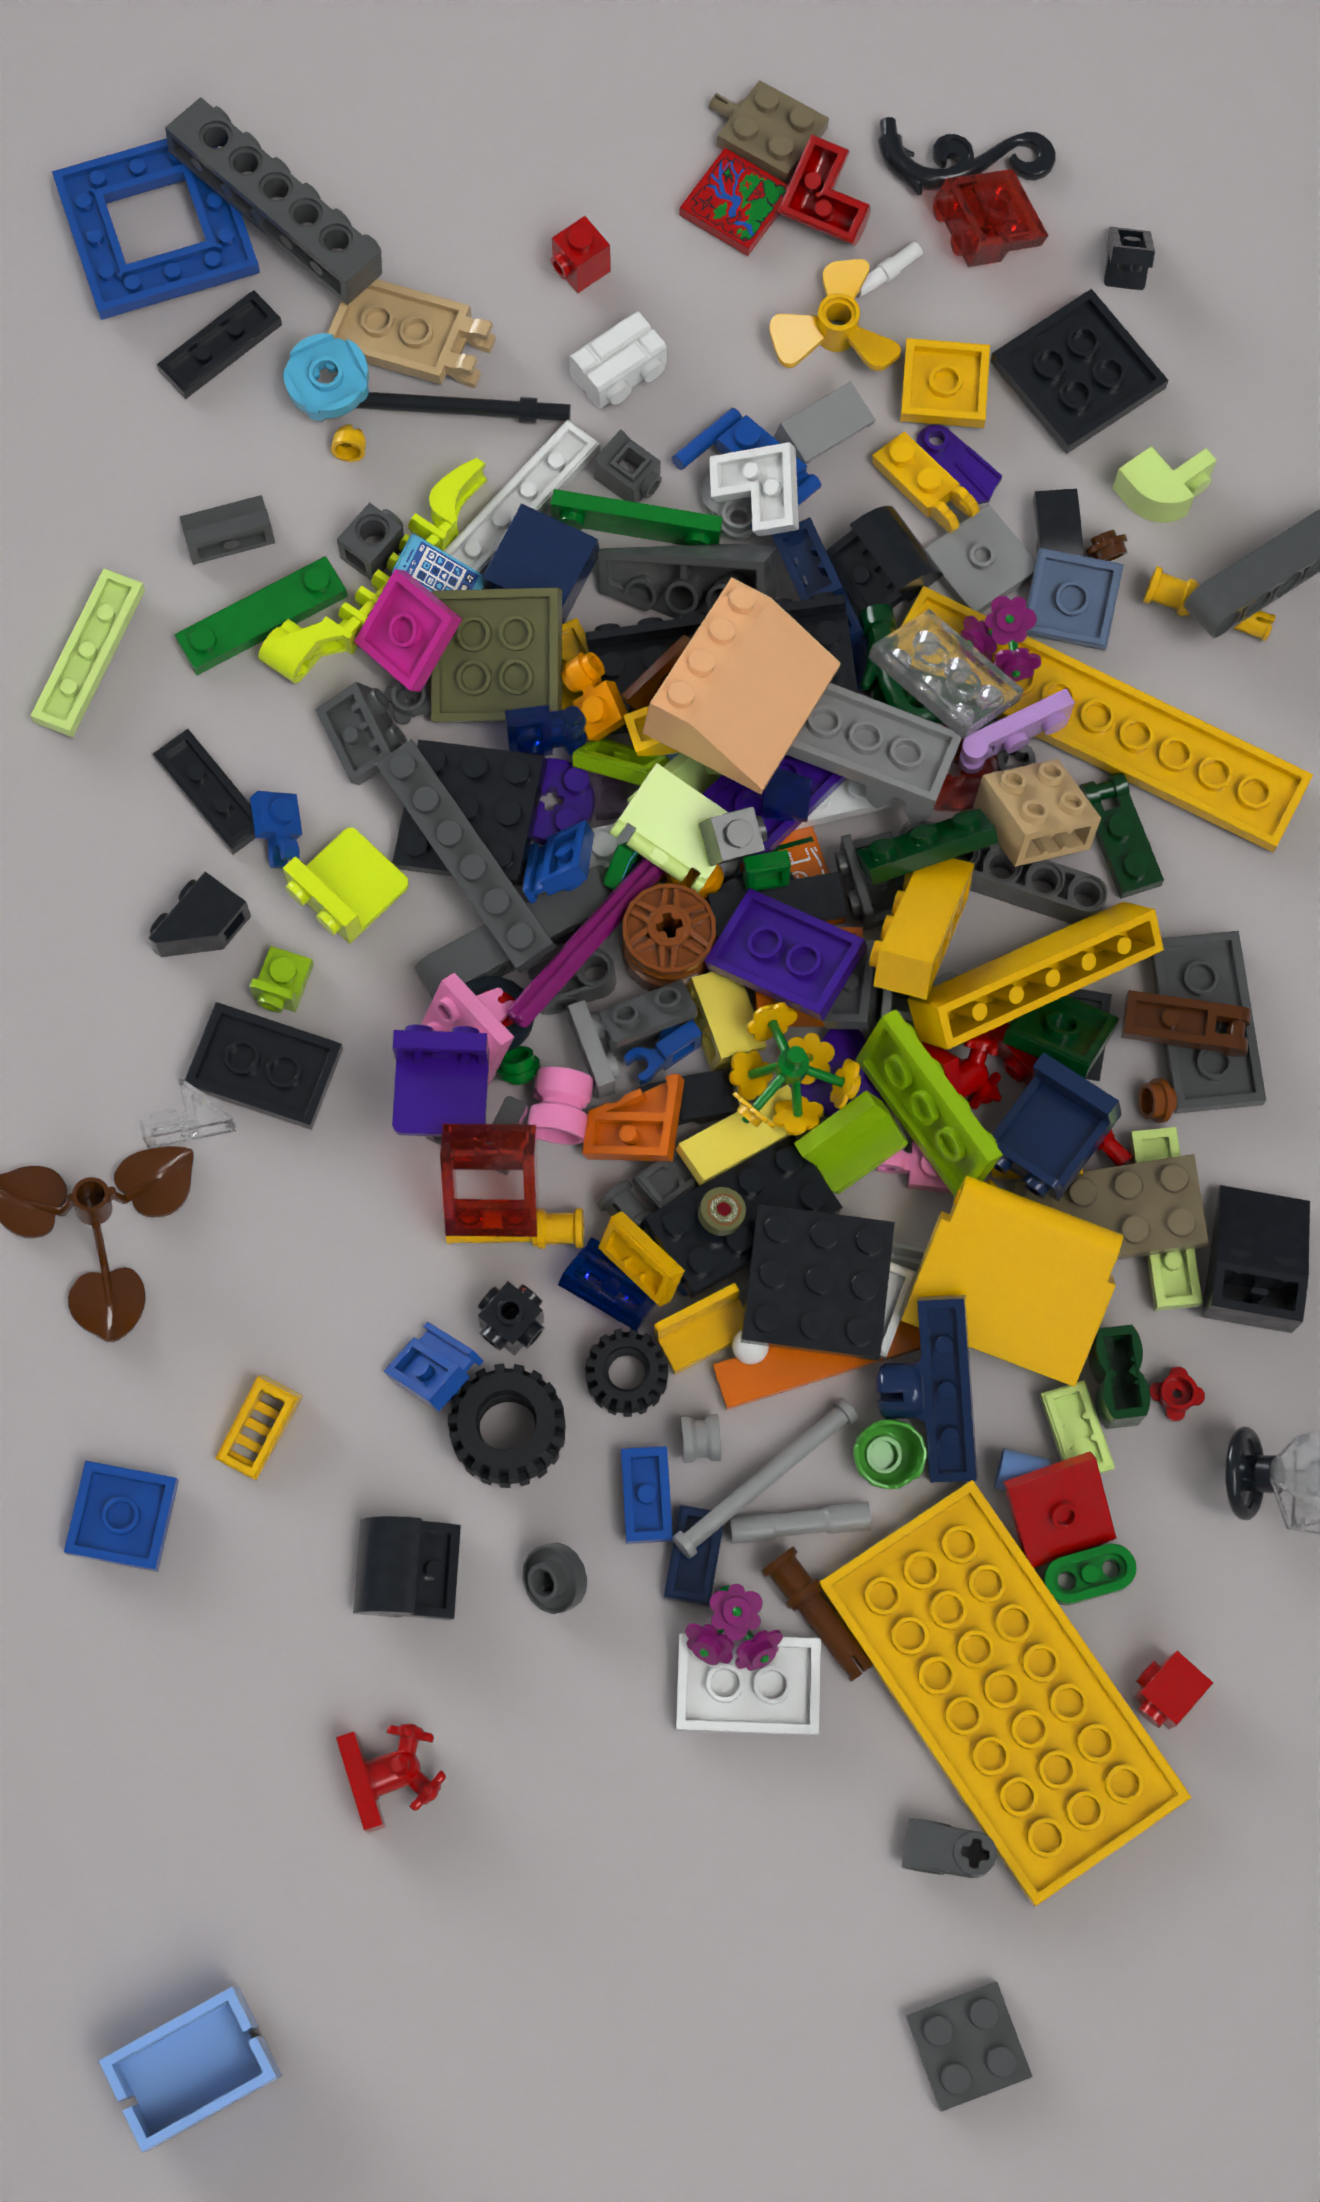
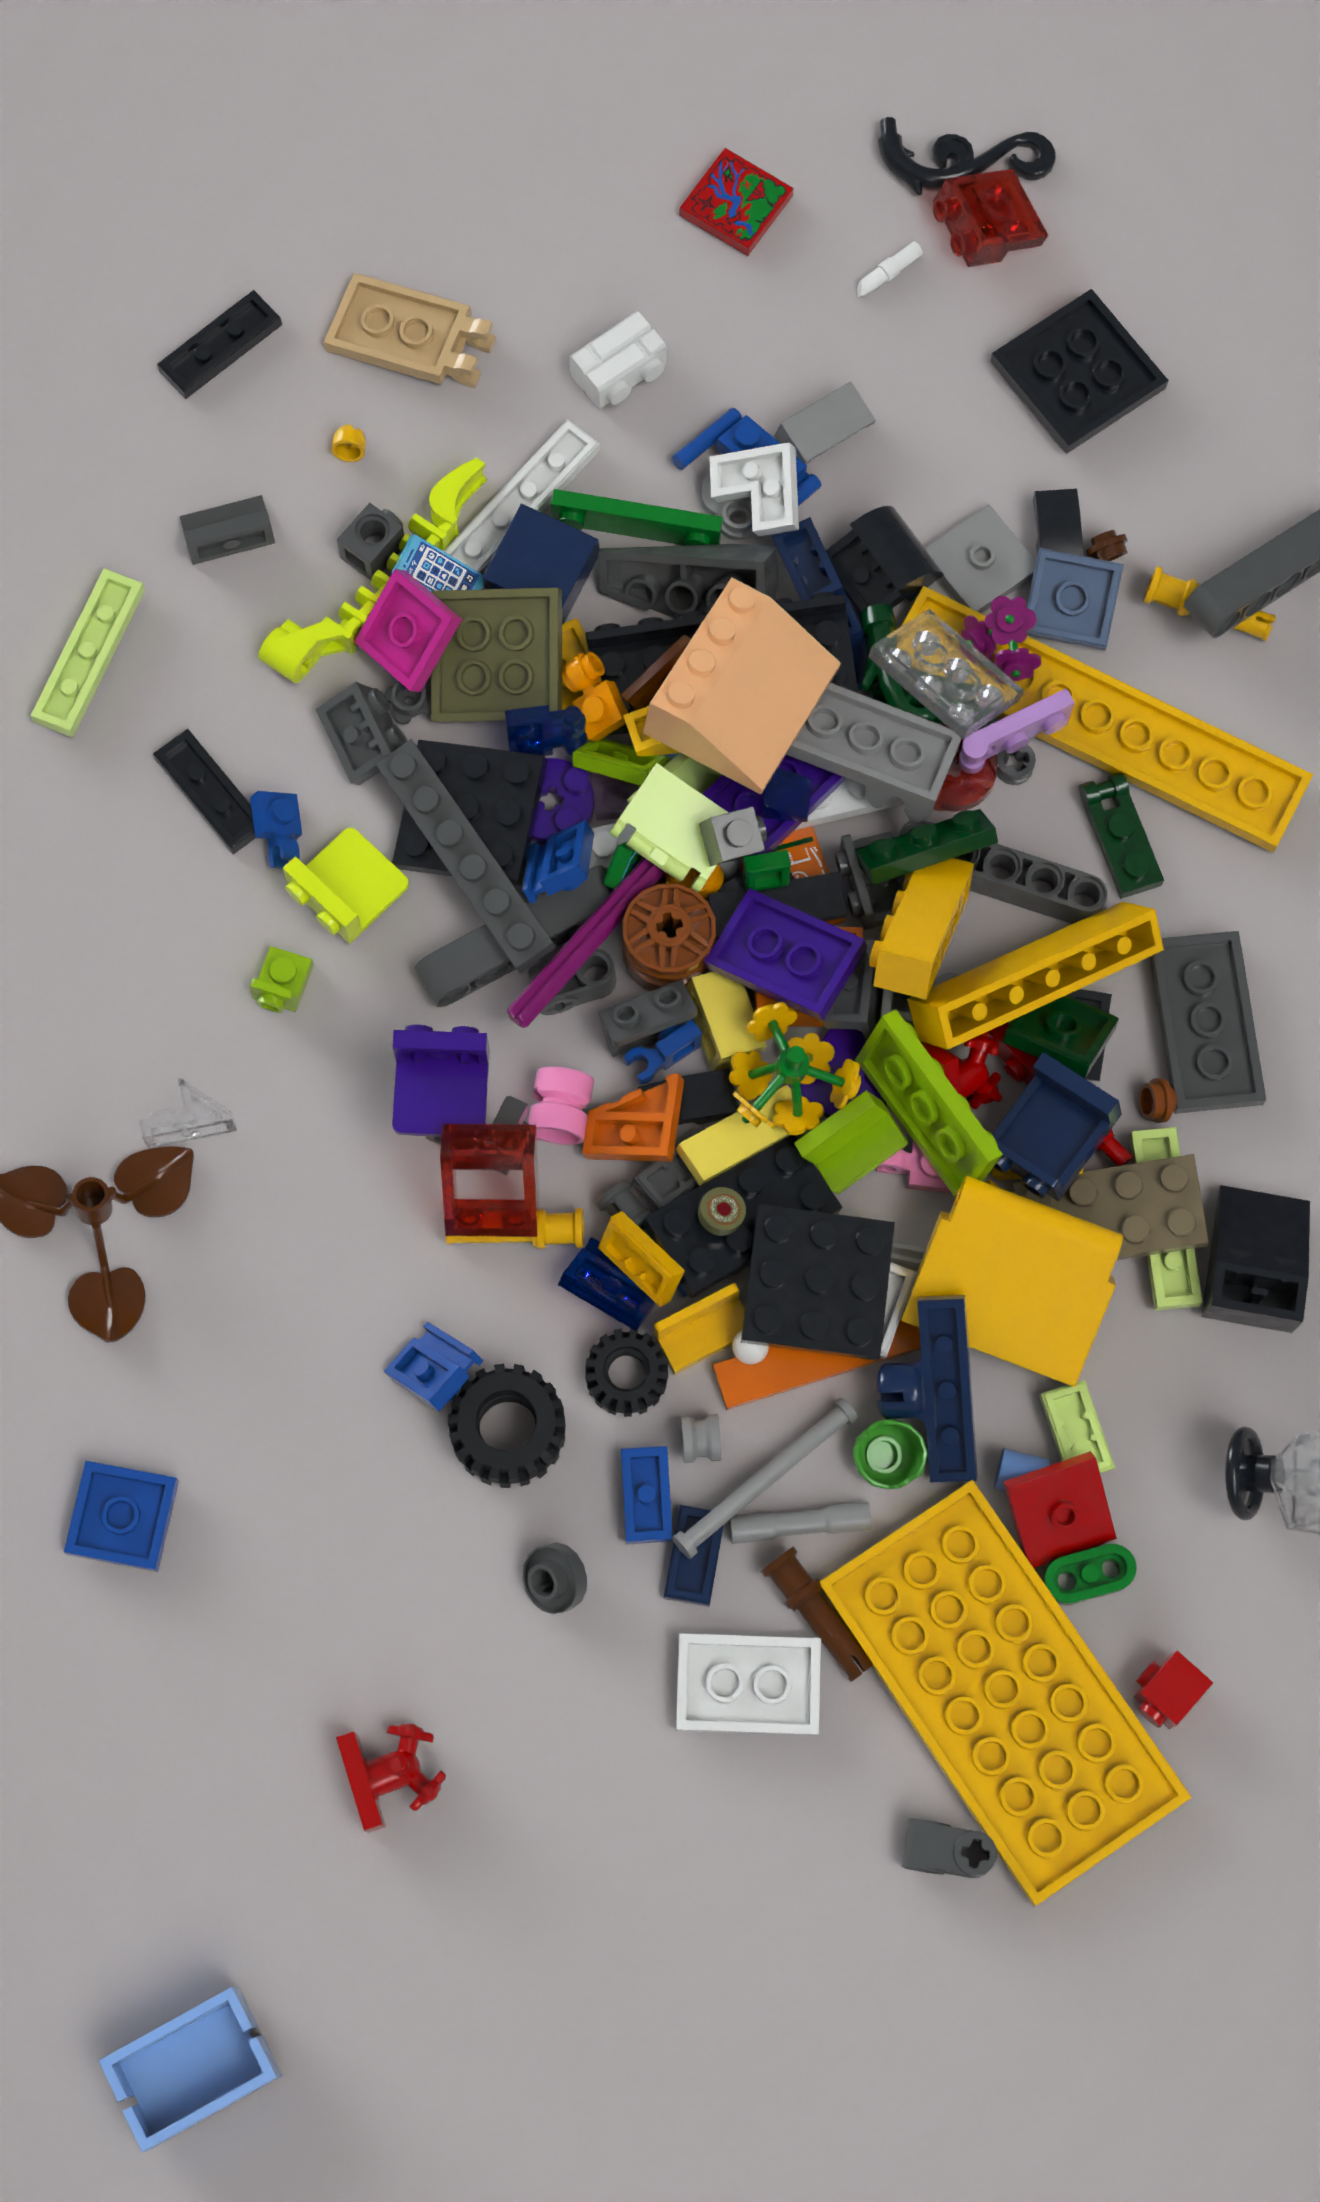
(131, 286): blue plate -> none
(201, 920): black slope -> none
(253, 1401): yellow slope -> none
(258, 614): green plate -> none
(264, 1065): black plate -> none
(328, 399): medium azure plate -> none
(342, 272): dark grey brick -> none
(406, 1568): black brick -> none
(481, 1006): bright pink plate -> none
(516, 1332): black brick -> none
(518, 1066): green plate -> none
(526, 409): black bar -> none
(580, 254): red brick -> none
(600, 1065): light grey plate -> none
(617, 479): dark grey window -> none
(734, 1616): magenta plant -> none
(768, 129): dark tan plate -> none
(799, 335): yellow piece -> none
(813, 198): red brick -> none
(924, 481): yellow hinge -> none
(945, 383): yellow plate -> none
(961, 462): dark purple piece -> none
(968, 2046): dark grey plate -> none
(1037, 812): tan brick -> none
(1122, 1388): dark green brick -> none
(1128, 258): black slope -> none
(1159, 492): yellowish green brick -> none
(1185, 1022): reddish brown plate -> none
(1190, 1393): red plate -> none

